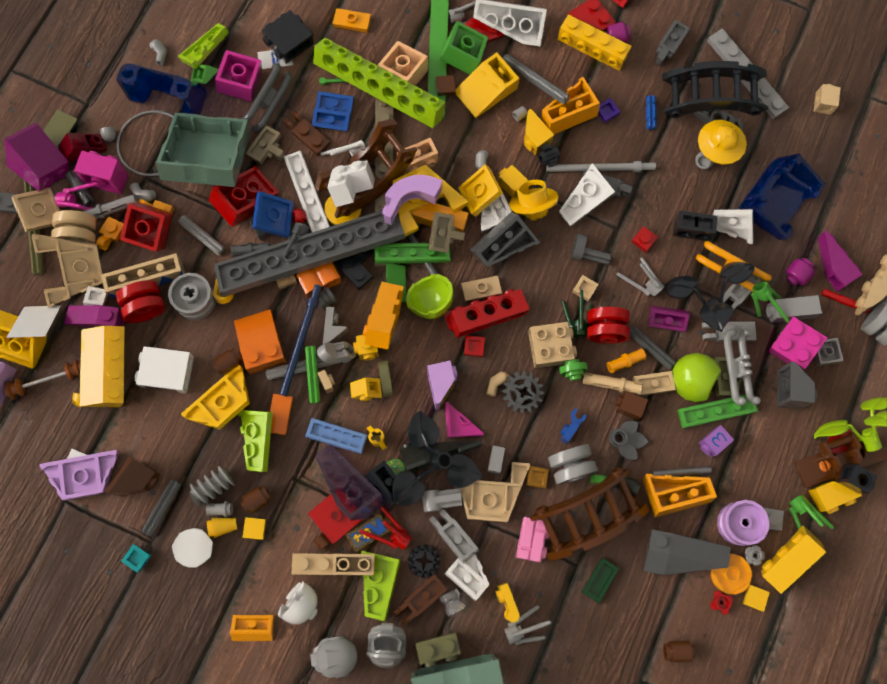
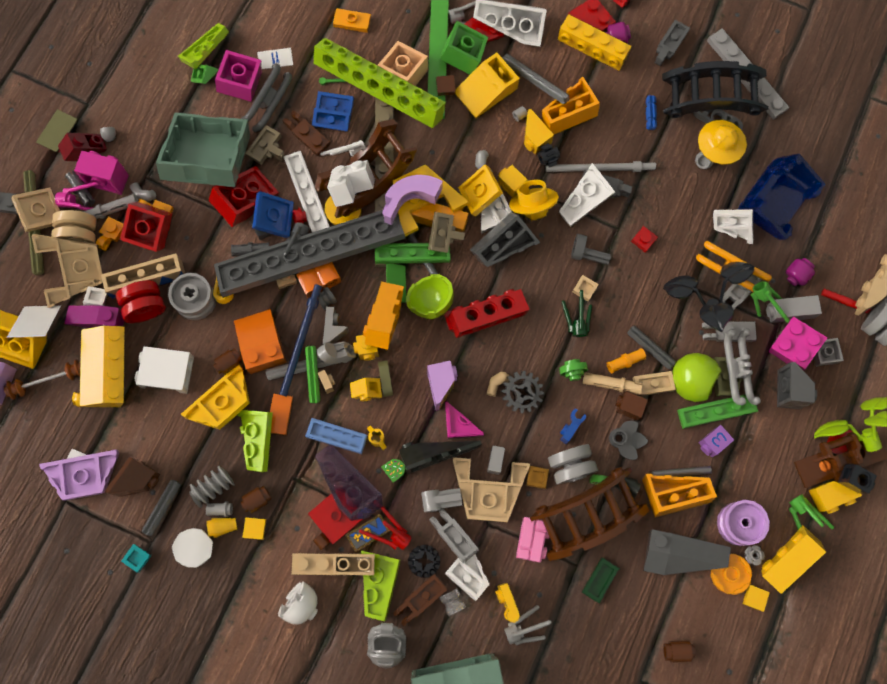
(35, 157): magenta slope -> none
(119, 135): light grey piece -> none
(139, 82): clear blue windscreen -> none
(160, 50): light grey arm -> none
(201, 235): light grey axle -> none
(252, 628): light orange slope -> none
(287, 36): black brick -> none
(334, 657): light grey helmet -> none
(354, 270): black plate -> none
(382, 479): black brick -> none
(425, 154): light nougat brick -> none
(438, 648): olive brick -> none
(461, 472): black plant -> none
(474, 346): red plate -> none
(481, 288): tan plate -> none
(551, 344): tan brick -> none
(608, 110): dark purple plate -> none
(608, 325): red wheel -> none
(653, 286): light grey plant -> none
(668, 318): magenta slope -> none
(695, 225): black brick -> none
(727, 601): red plate -> none
(775, 518): light grey plate -> none
(827, 99): tan brick -> none
(836, 263): magenta slope -> none

